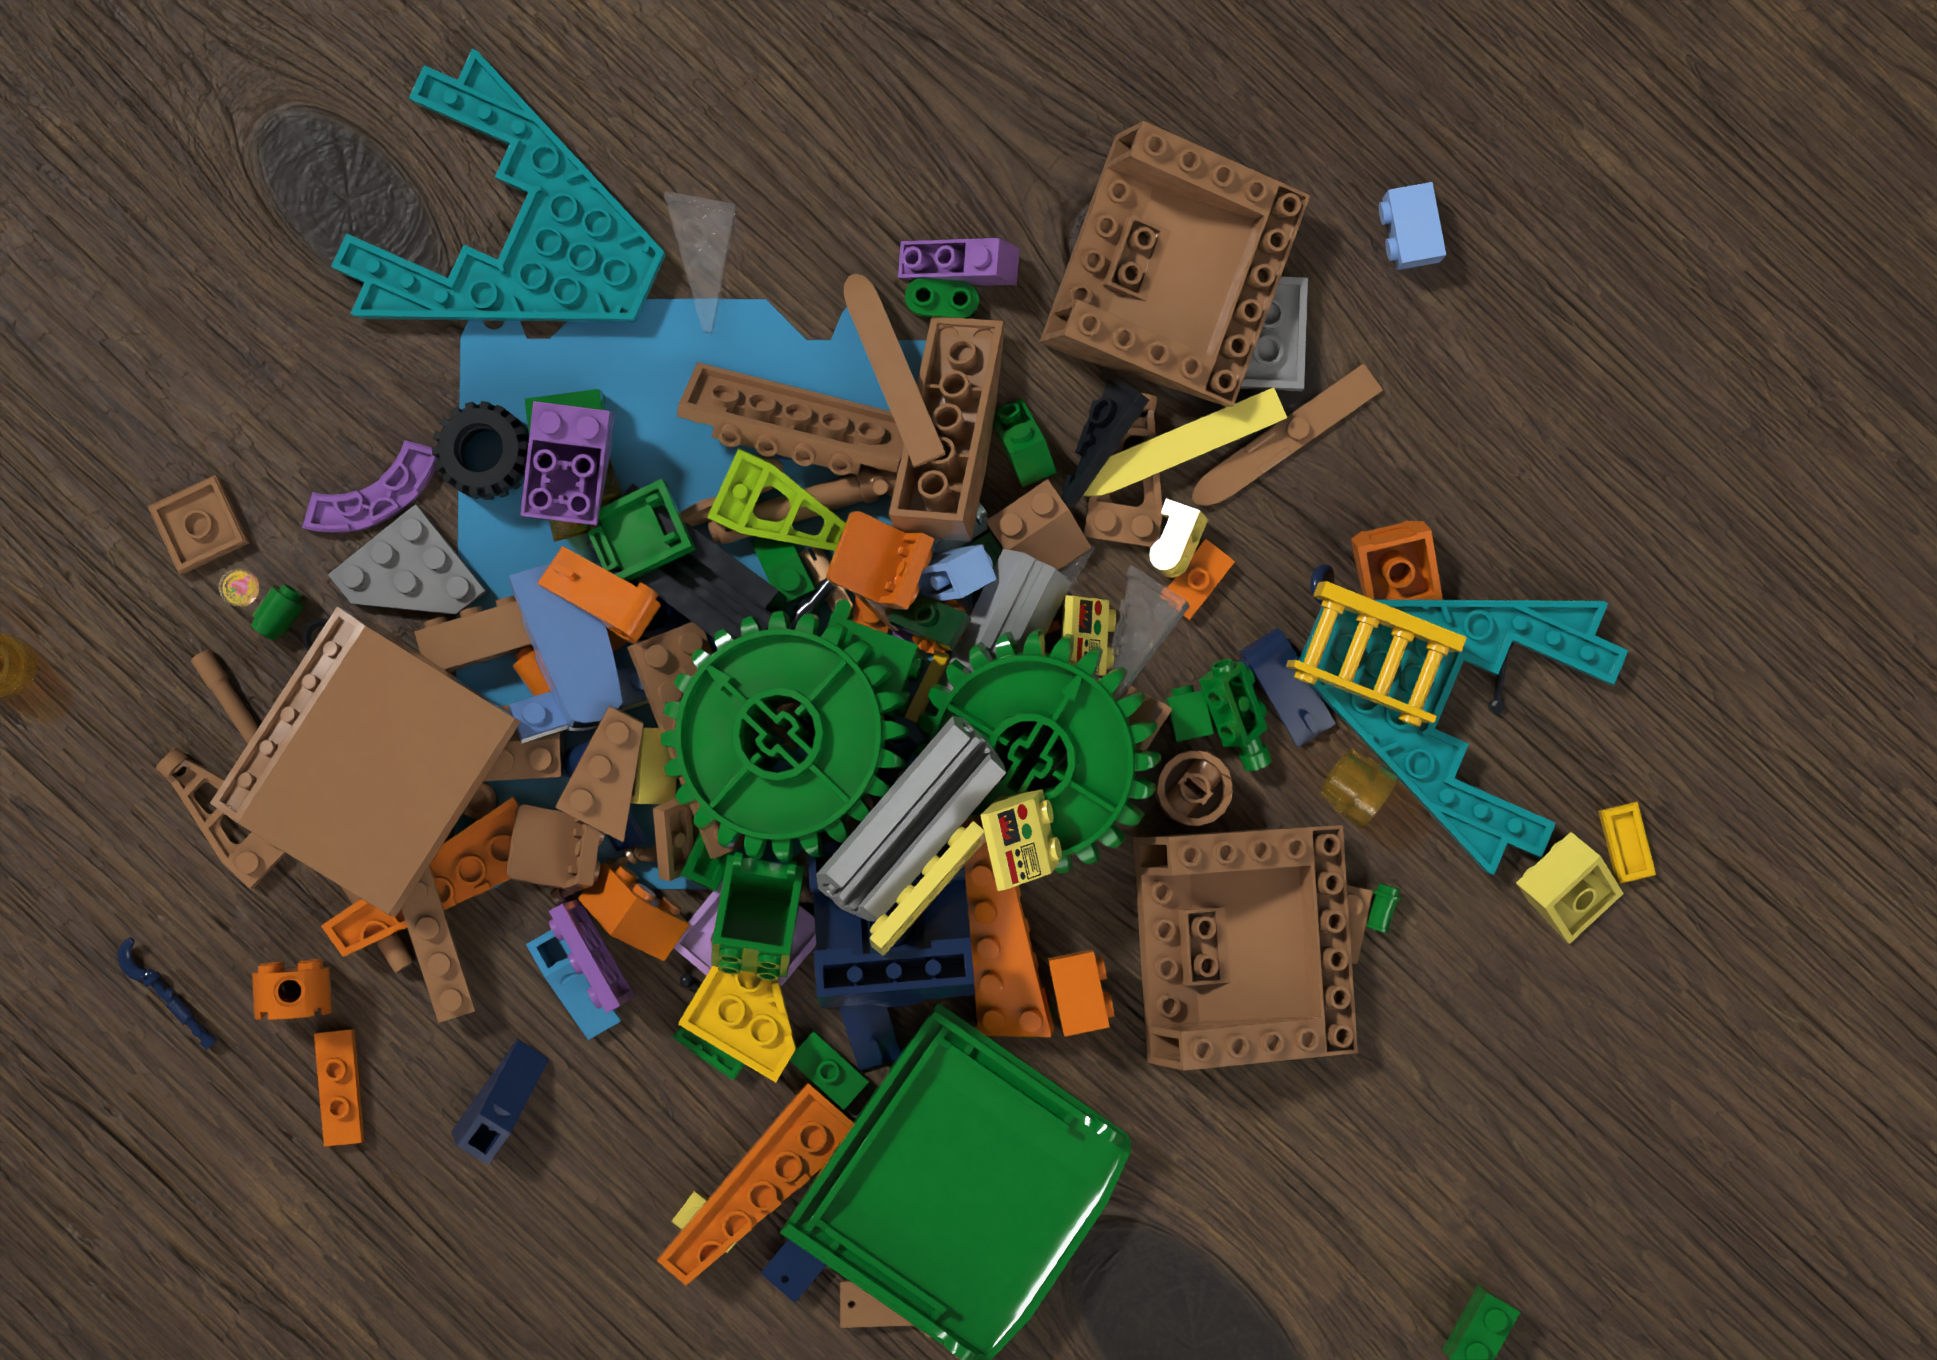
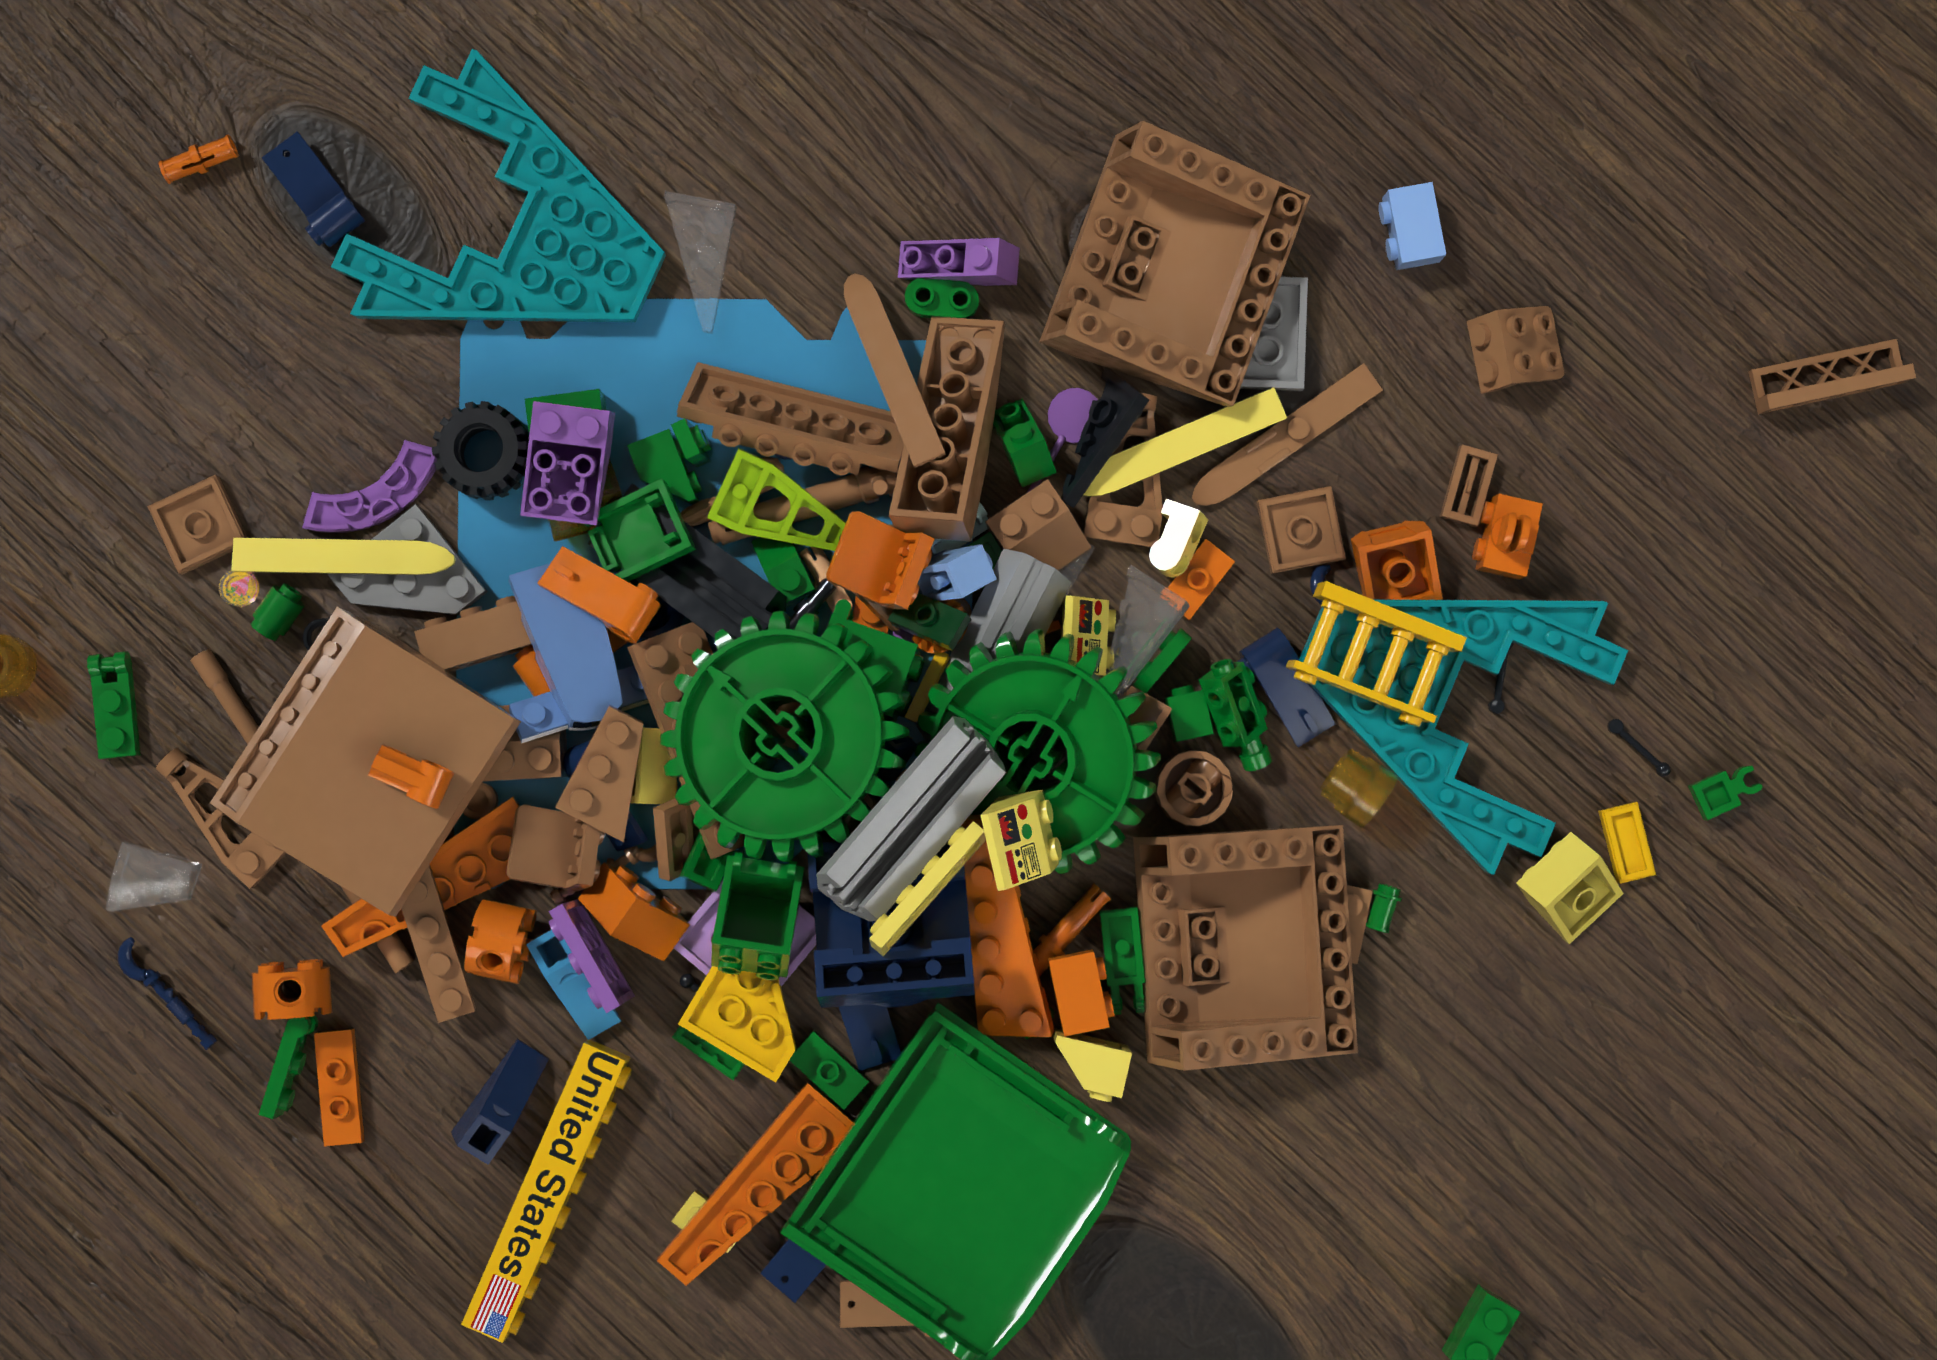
(114, 706): none -> green plate
(150, 878): none -> clear slope
(198, 159): none -> orange pin
(287, 1064): none -> green plate
(313, 190): none -> dark blue door
(339, 556): none -> light yellow piece
(420, 780): none -> orange piece
(499, 941): none -> orange brick
(546, 1190): none -> yellow brick
(662, 458): none -> green slope
(692, 442): none -> green plate
(1067, 418): none -> medium lavender piece
(1070, 926): none -> orange pin
(1097, 1063): none -> light yellow slope
(1123, 955): none -> green hinge
(1169, 651): none -> green plate
(1301, 530): none -> medium nougat tile
(1459, 516): none -> medium nougat tile
(1507, 536): none -> orange brick
(1515, 347): none -> medium nougat bracket
(1616, 727): none -> black hinge
(1720, 793): none -> green plate
(1837, 386): none -> medium nougat fence

